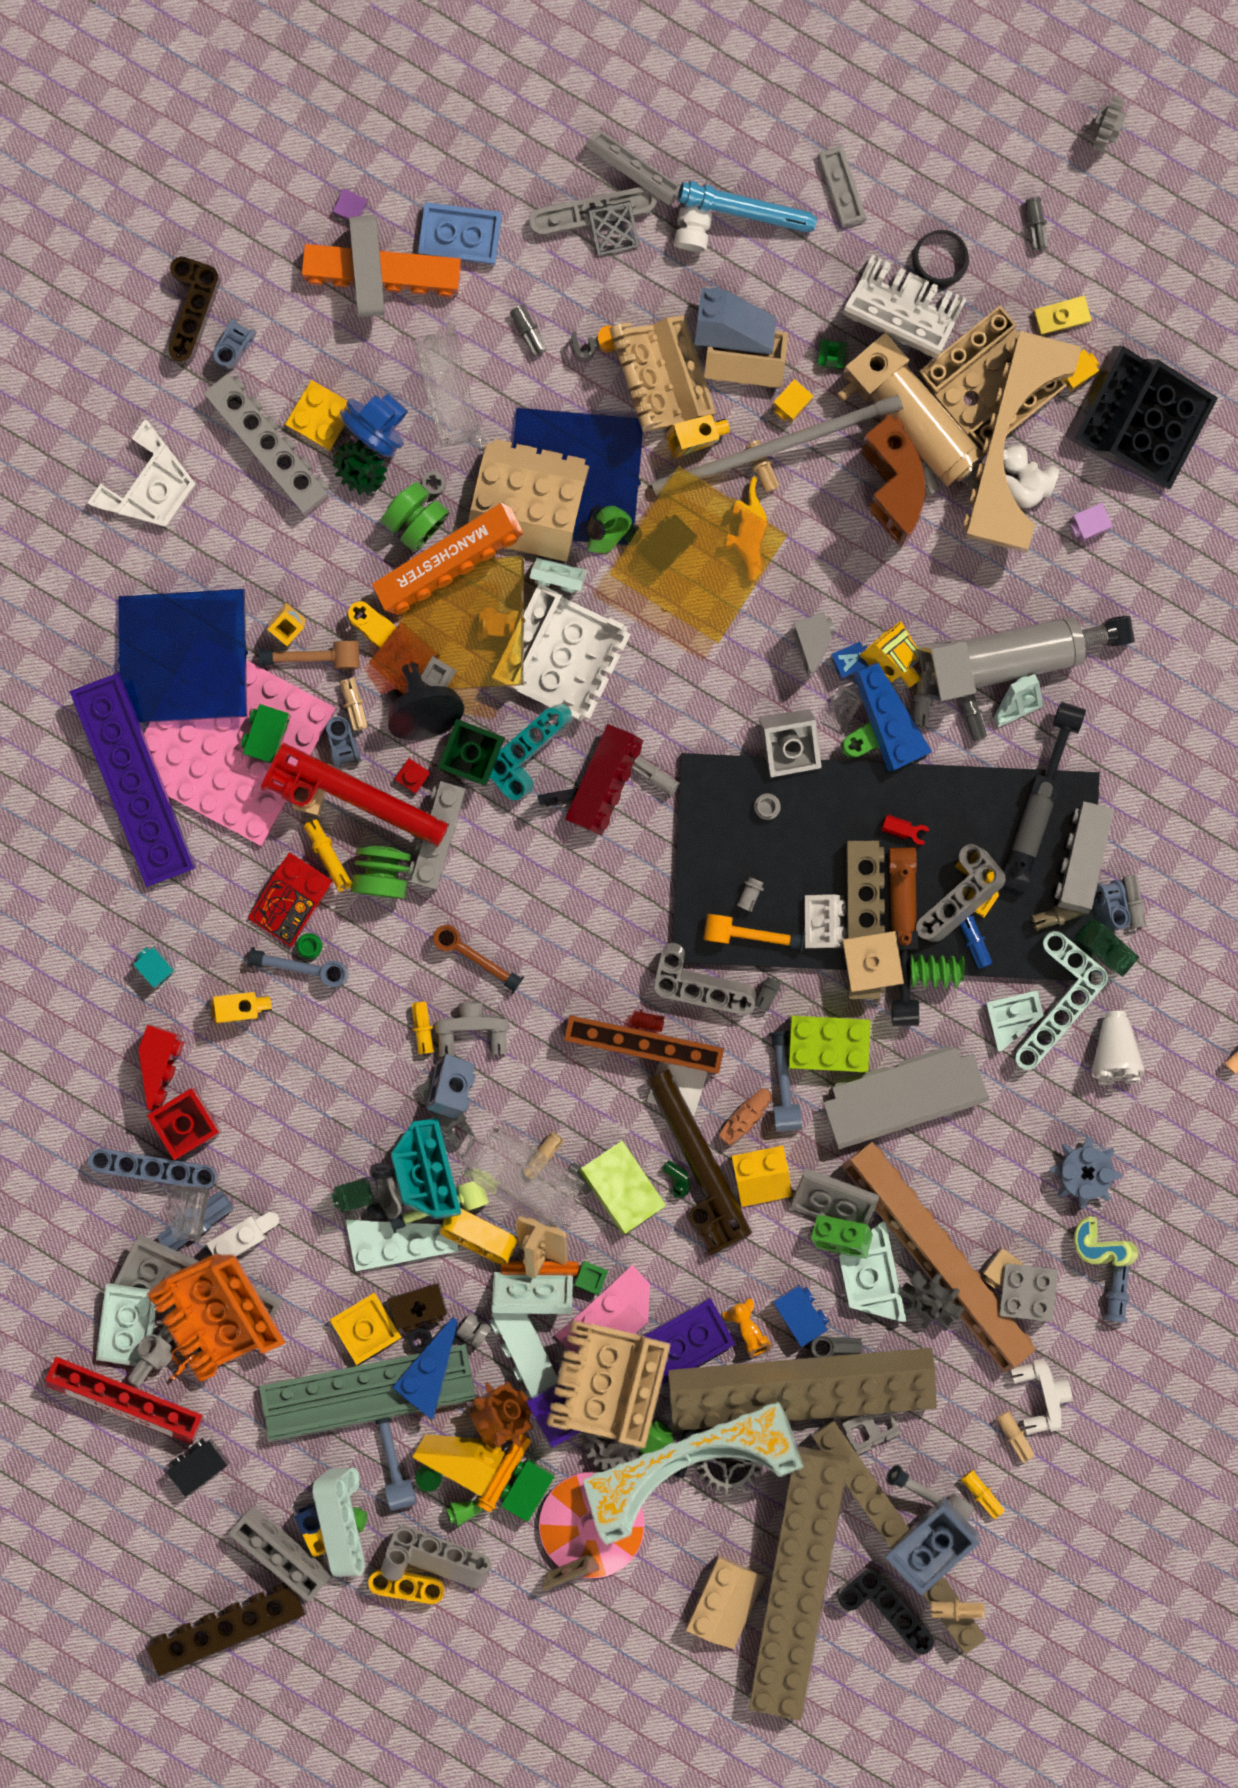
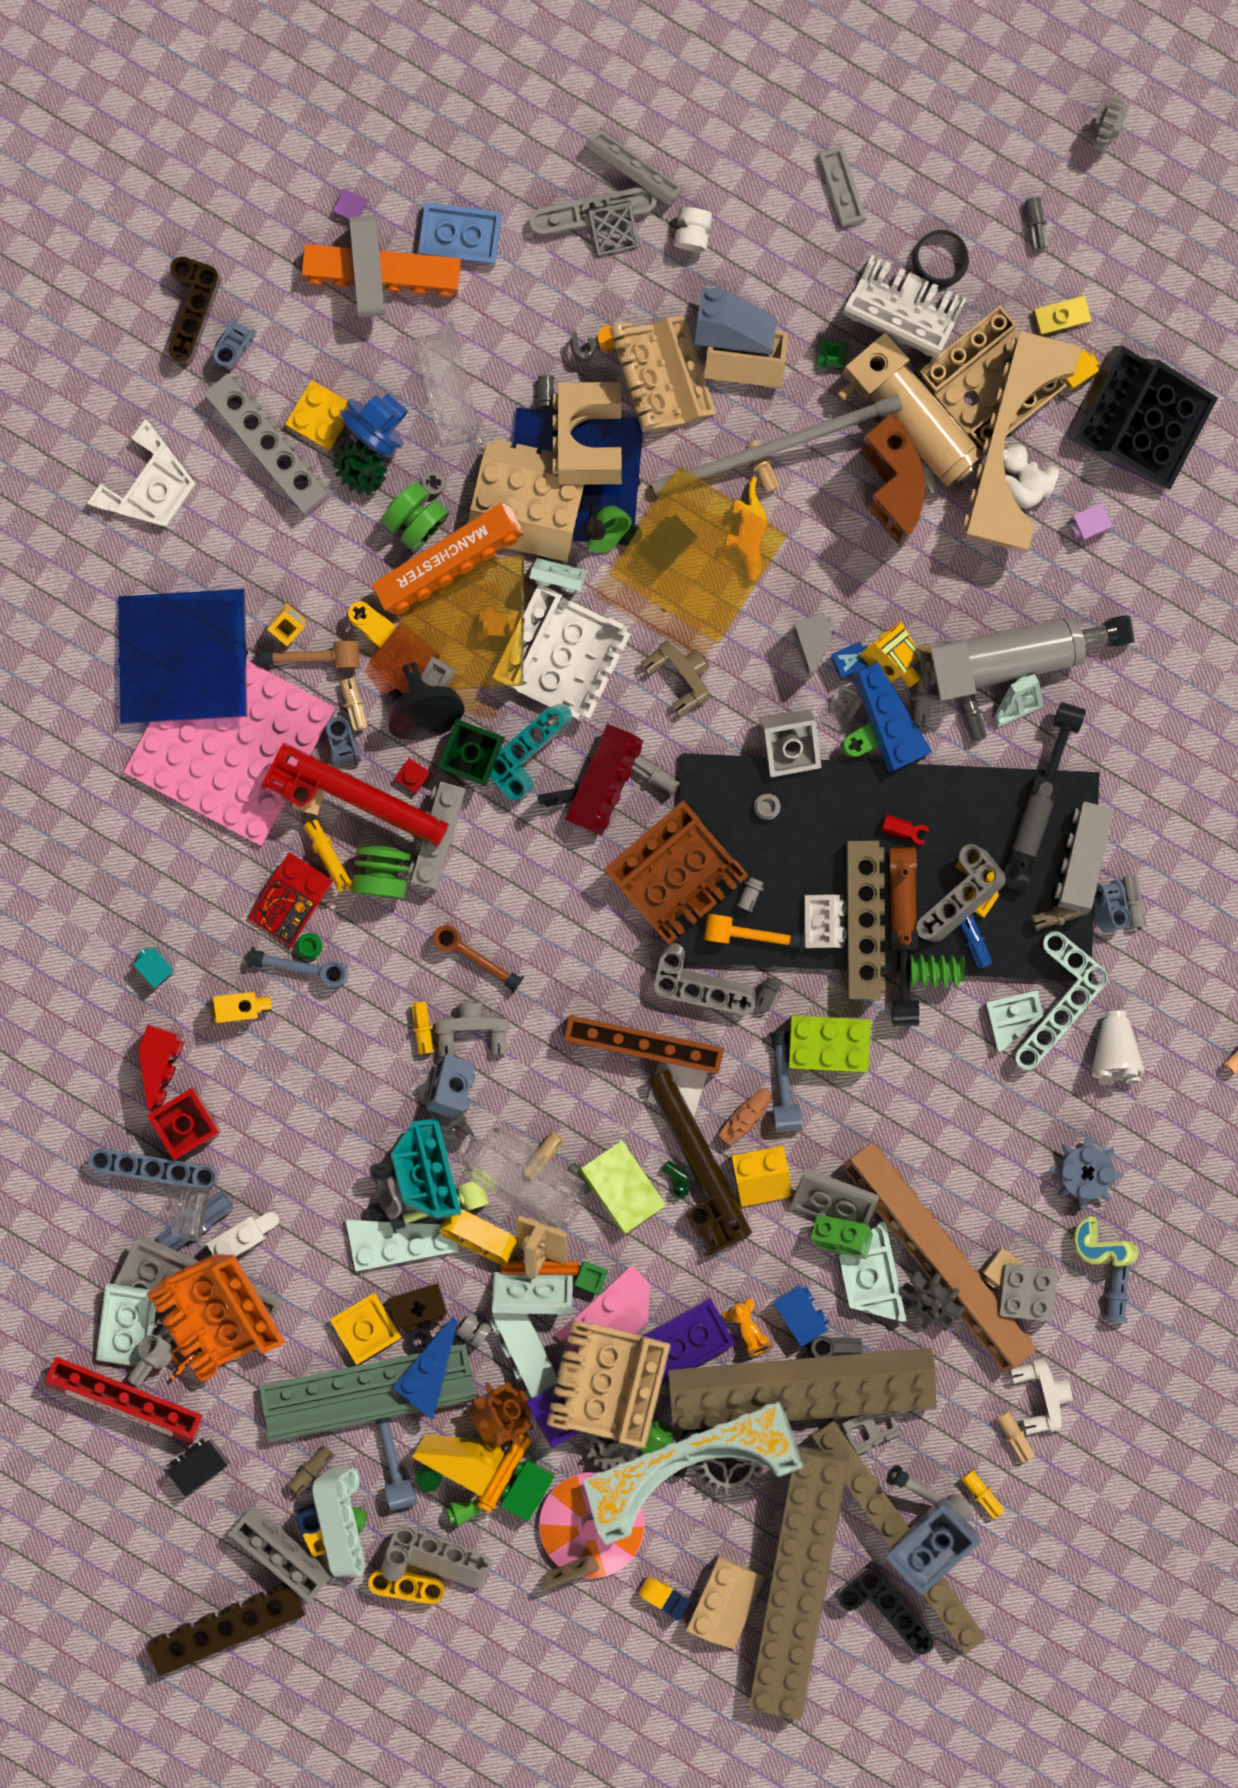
(132, 779): dark purple plate -> none
(265, 734): green brick -> none
(311, 1470): none -> dark tan pin
(353, 1195): clear green brick -> none
(528, 330): dark grey axle -> none
(546, 391): none -> dark grey pin
(577, 462): none -> tan arch
(647, 1020): clear red pin -> none
(664, 1597): none -> leg
(674, 871): none -> dark orange slope
(686, 436): yellow torso -> none
(689, 666): none -> dark tan connector
(709, 198): dark azure cylinder -> none
(792, 401): yellow brick -> none
(873, 961): tan plate -> none
(904, 1095): light grey slope -> none
(958, 1610): tan axle -> none
(1107, 947): clear green brick -> none

